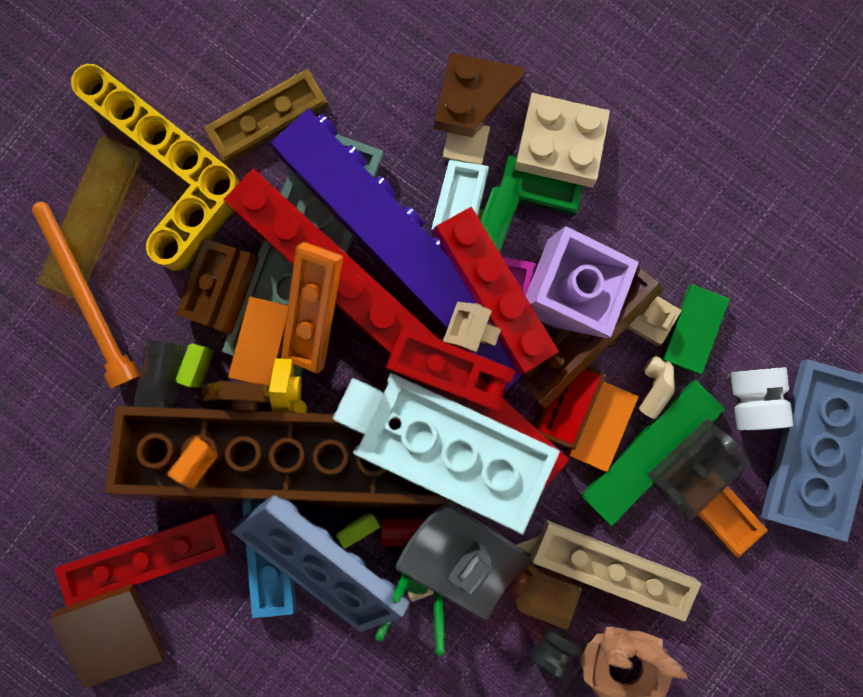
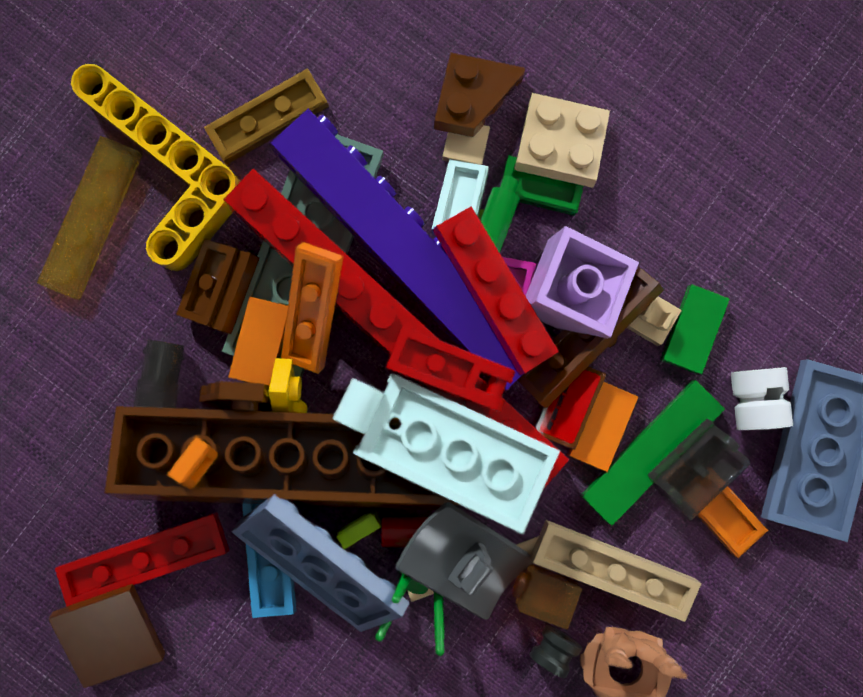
(118, 367): orange piece -> none
(194, 365): lime tile -> none
(470, 327): tan tile -> none
(662, 389): tan arm -> none

